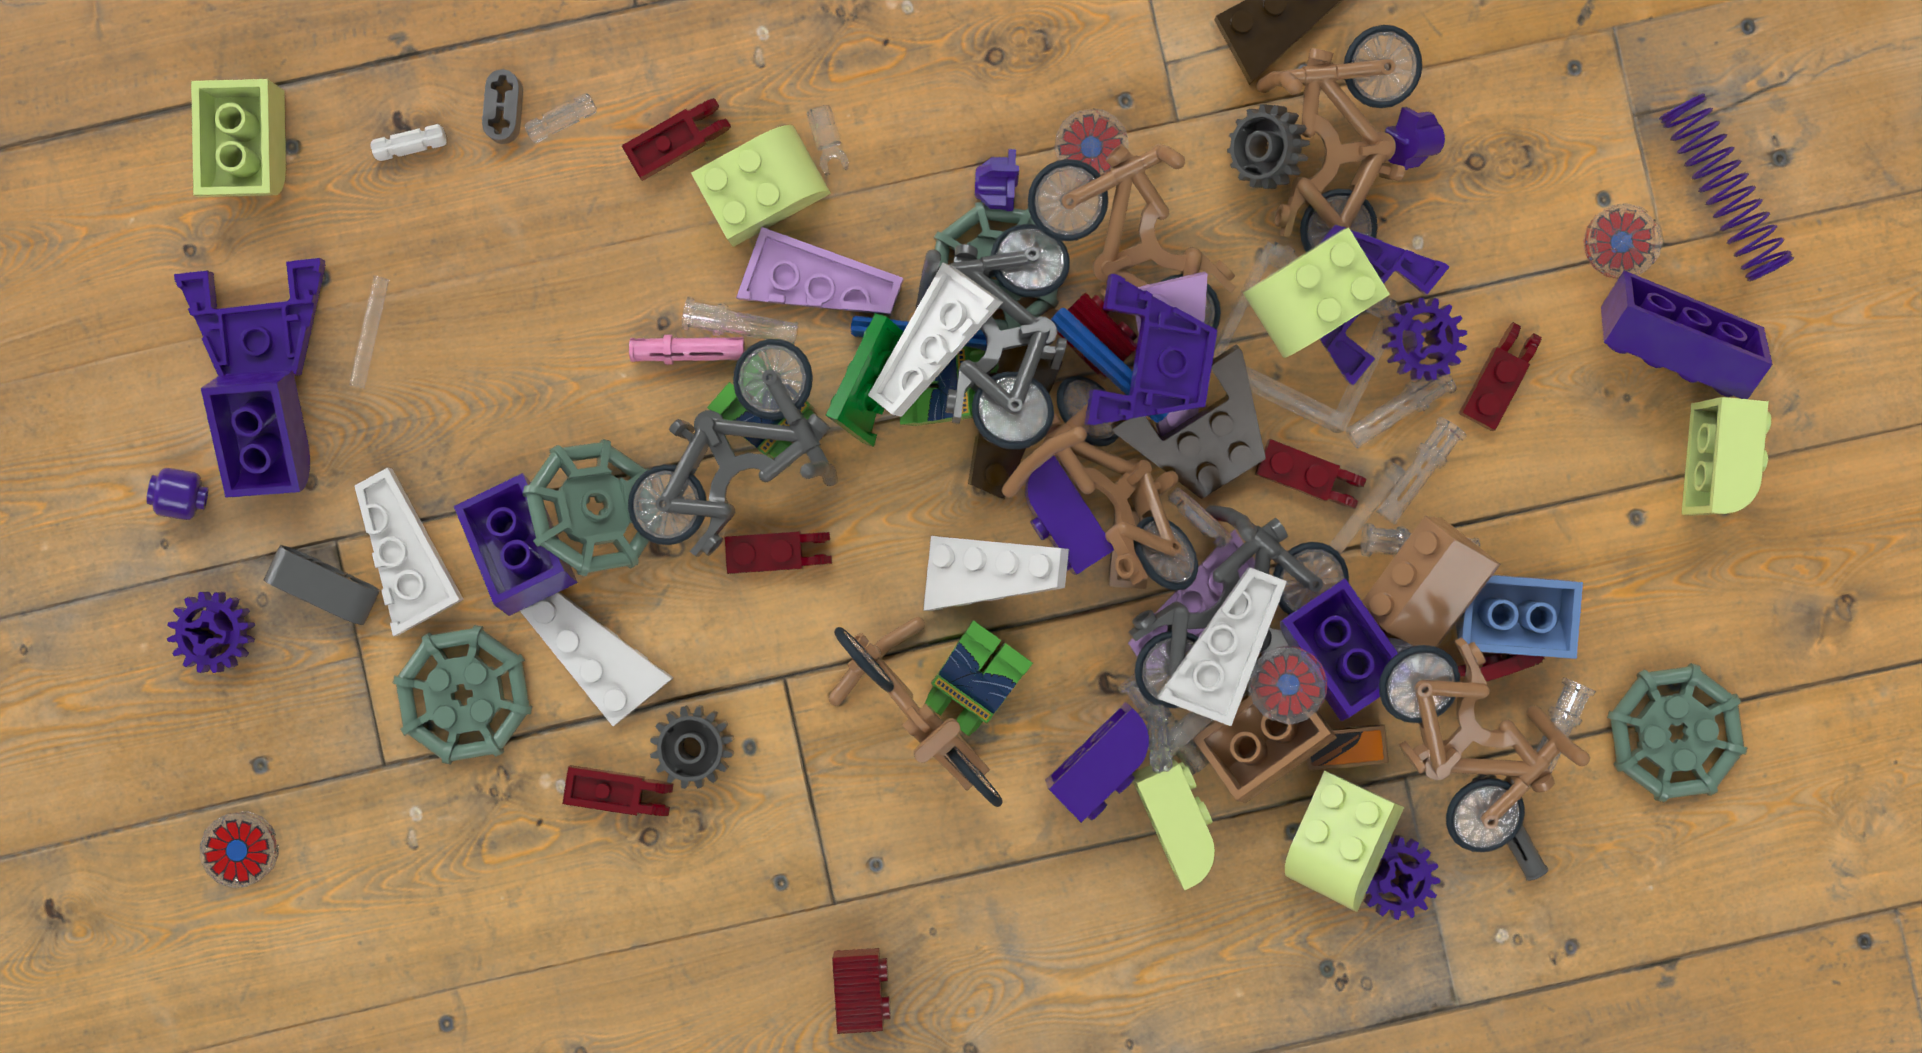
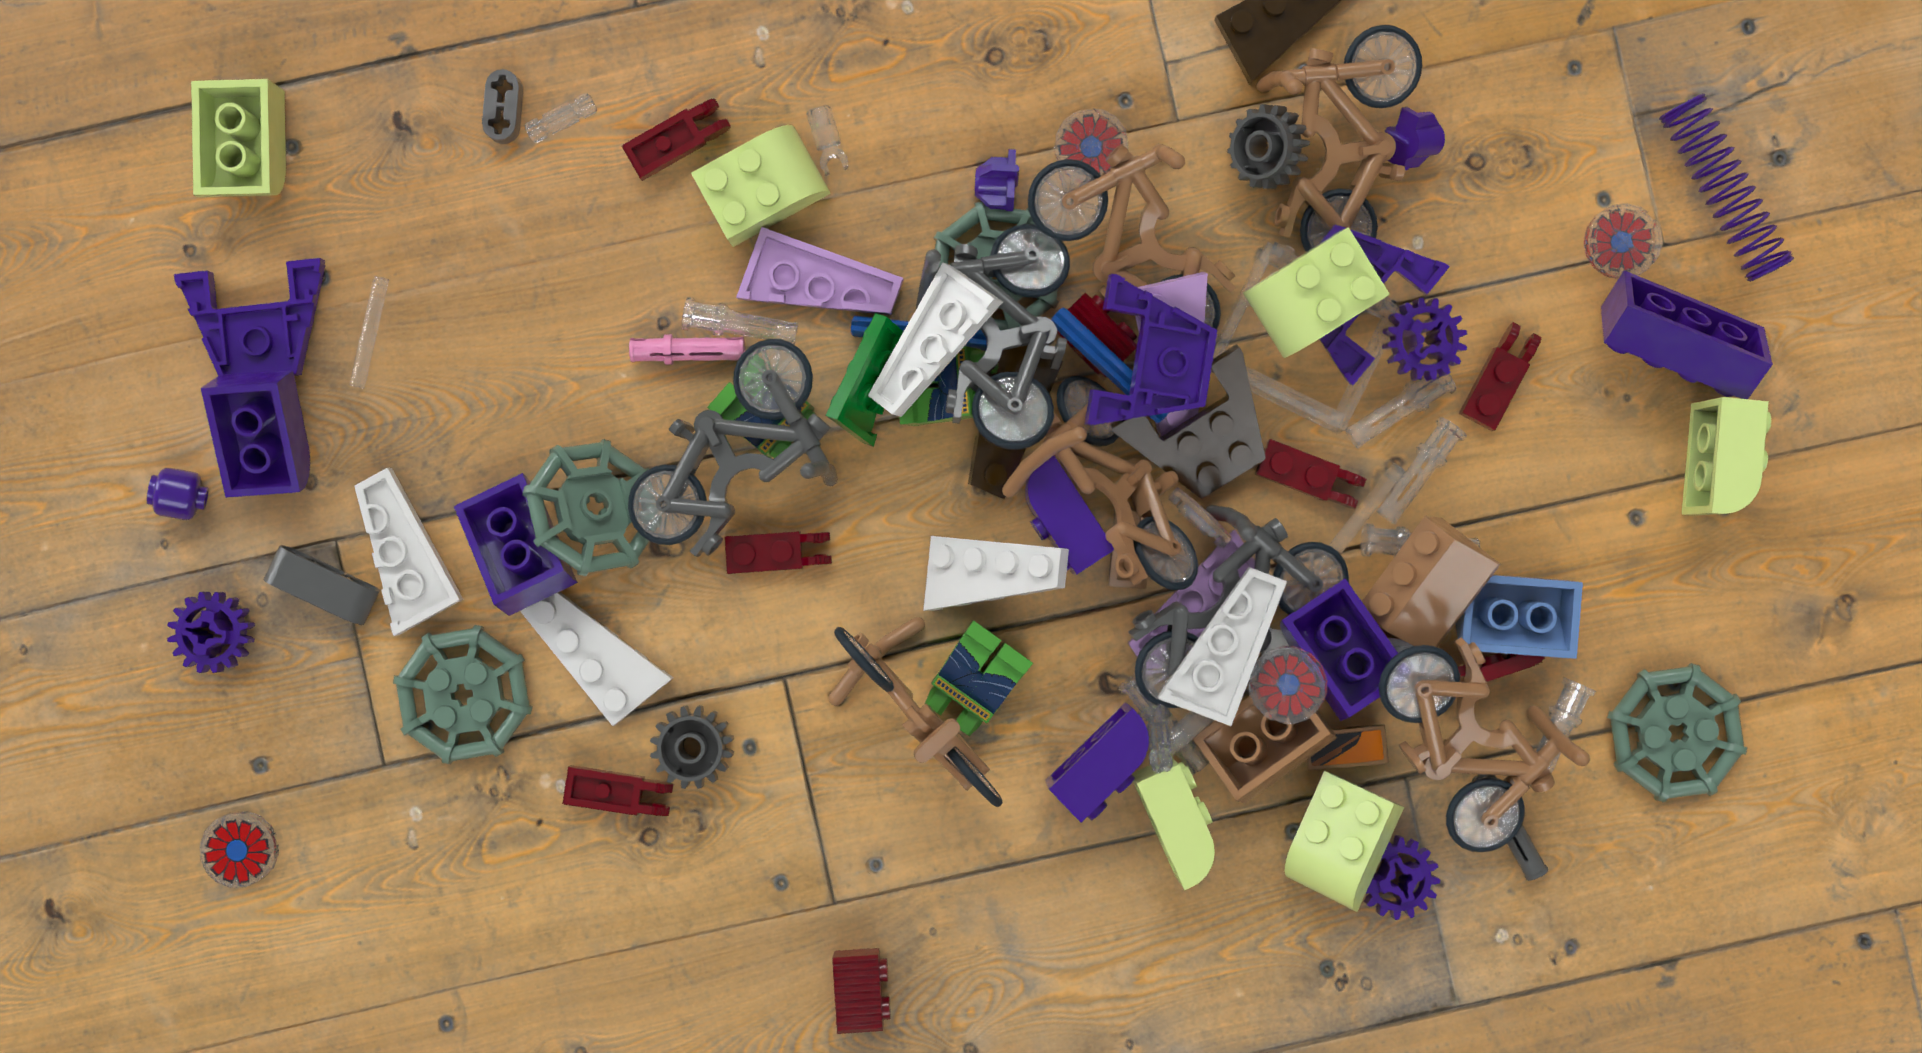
(408, 142): white axle -> none

